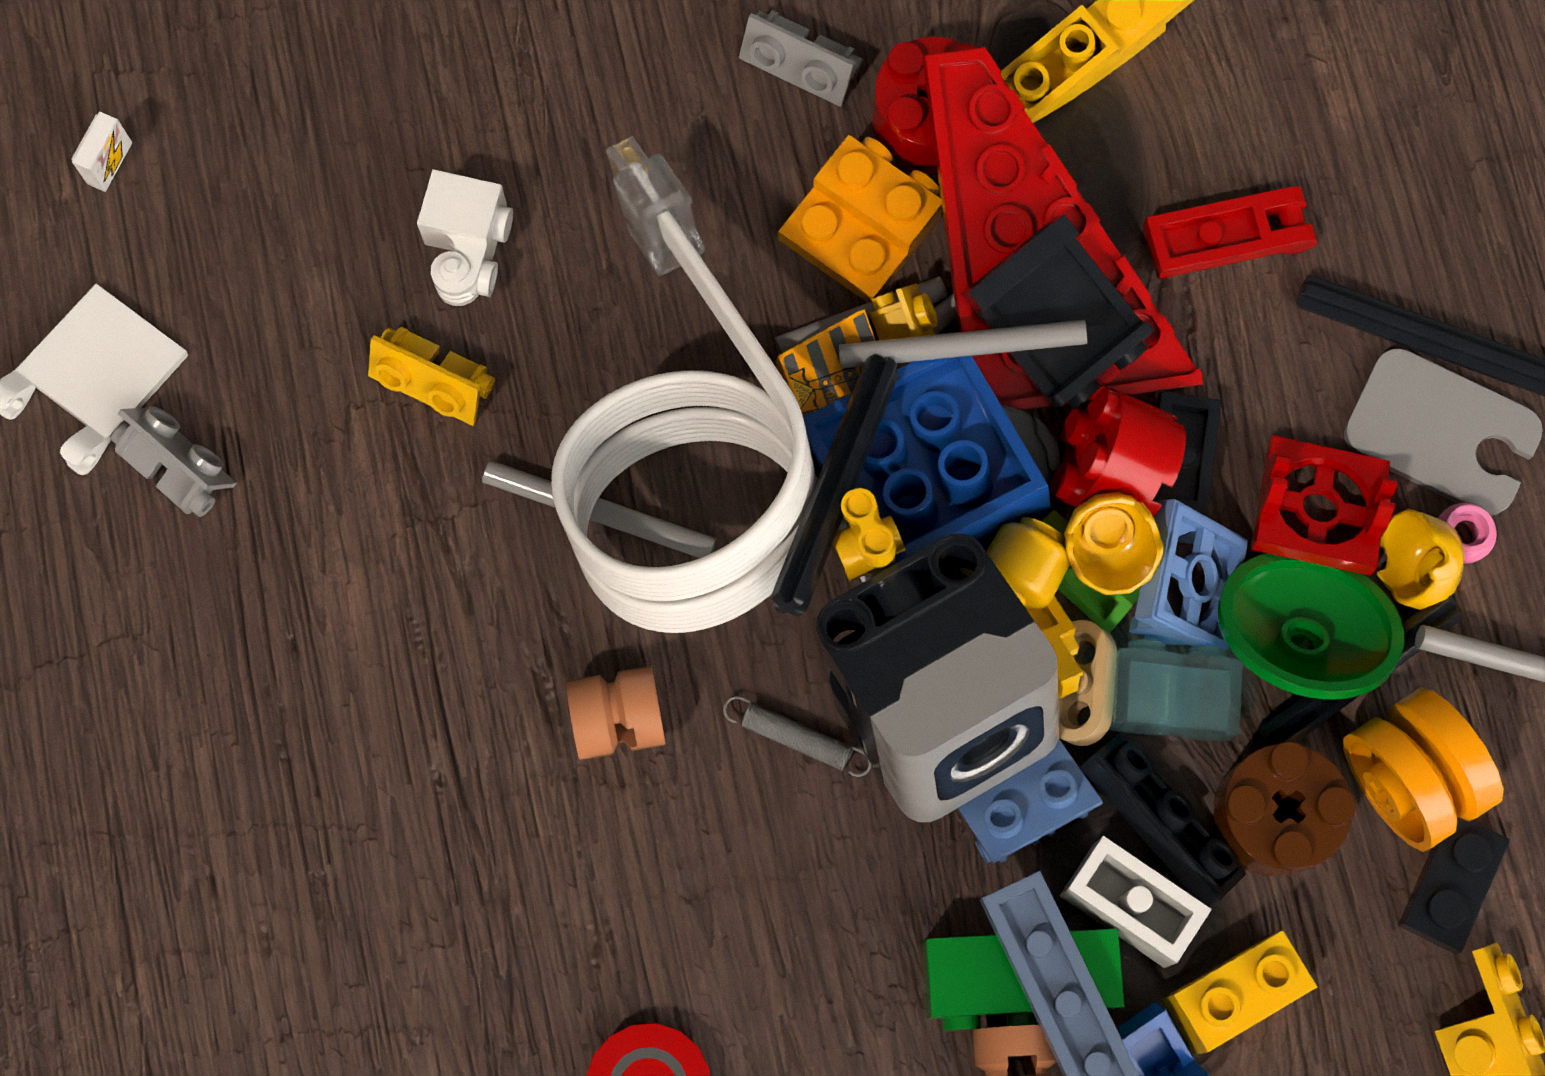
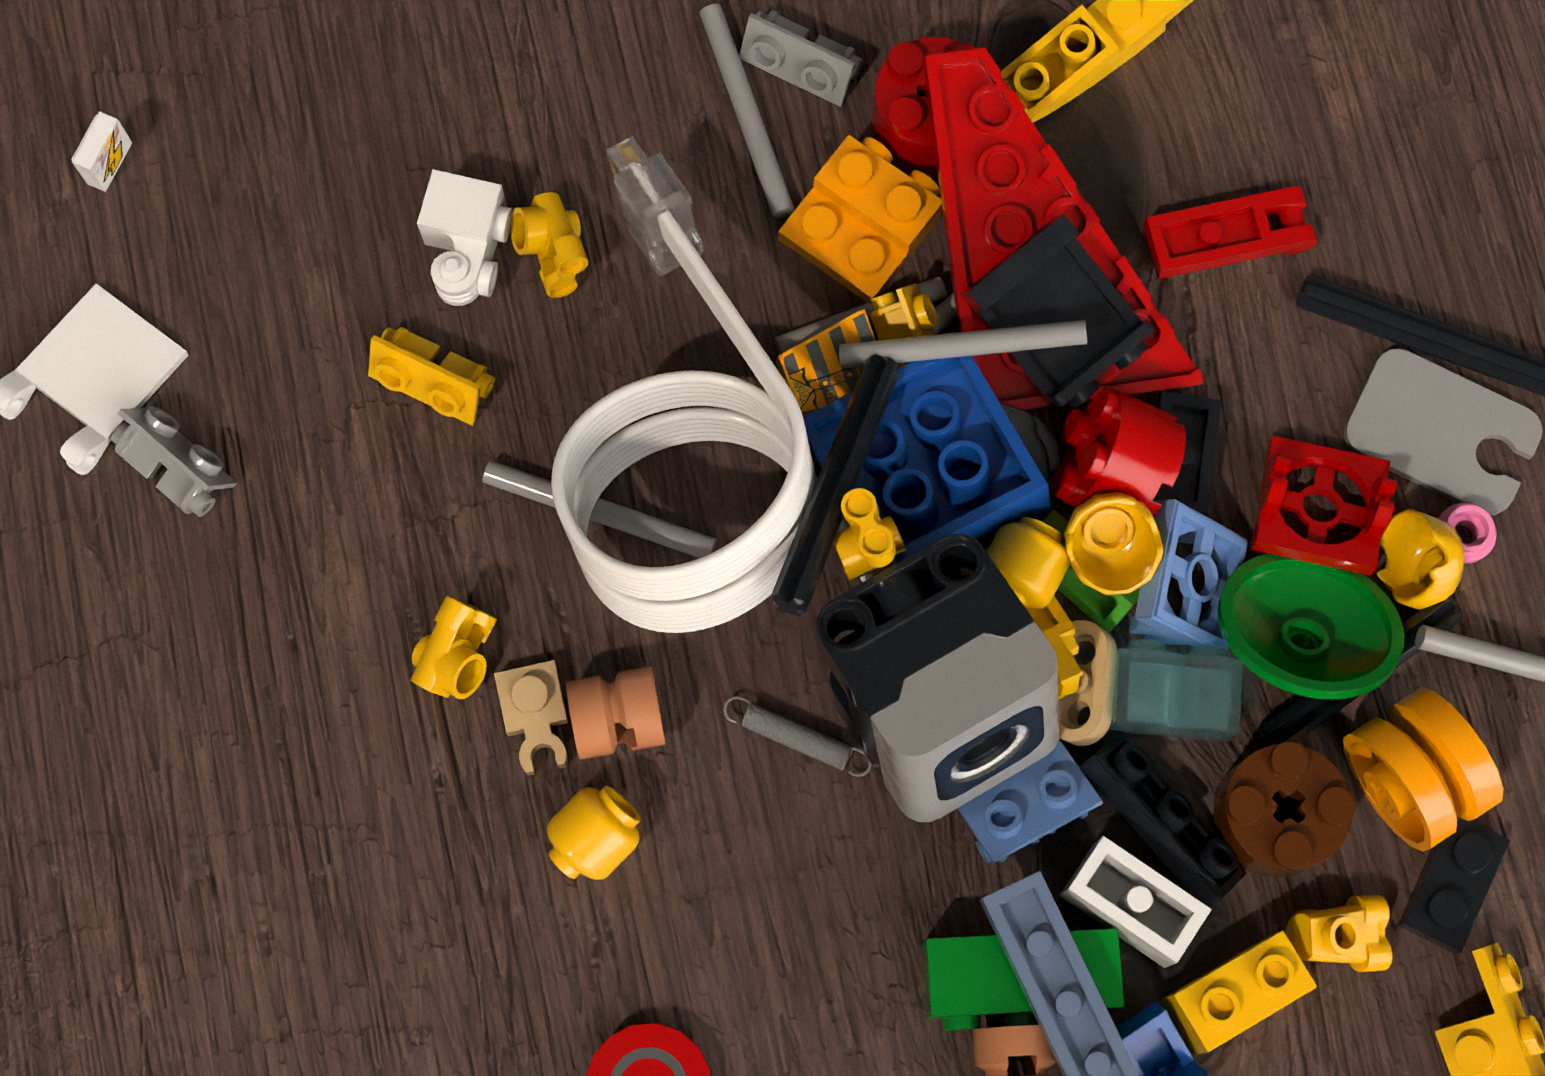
(448, 656): none -> yellow plate
(532, 705): none -> tan plate
(554, 237): none -> yellow plate
(593, 833): none -> yellow head
(747, 111): none -> light grey bar
(1344, 934): none -> yellow plate

